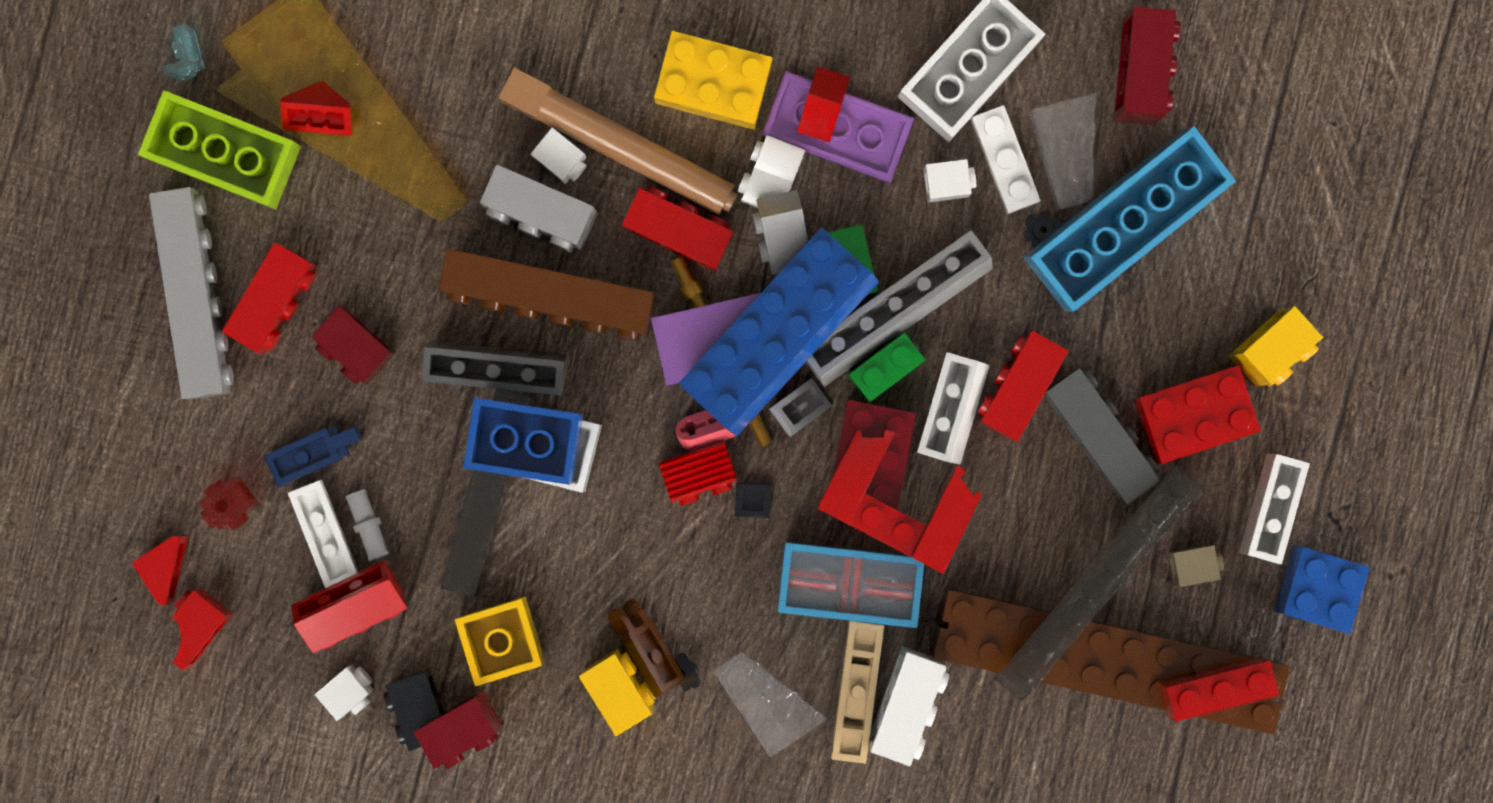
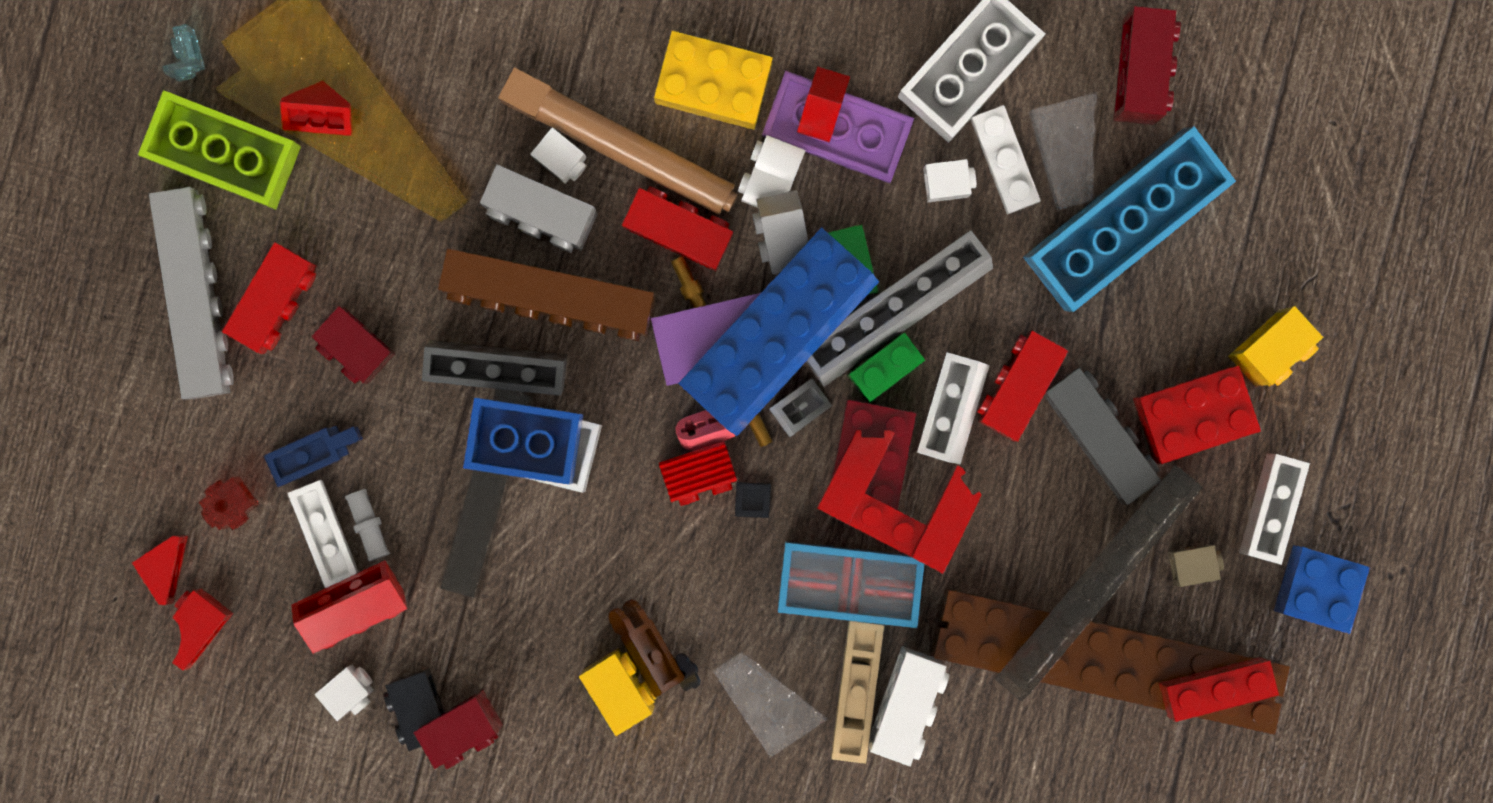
(500, 641): yellow brick -> none
(1034, 223): black plant -> none

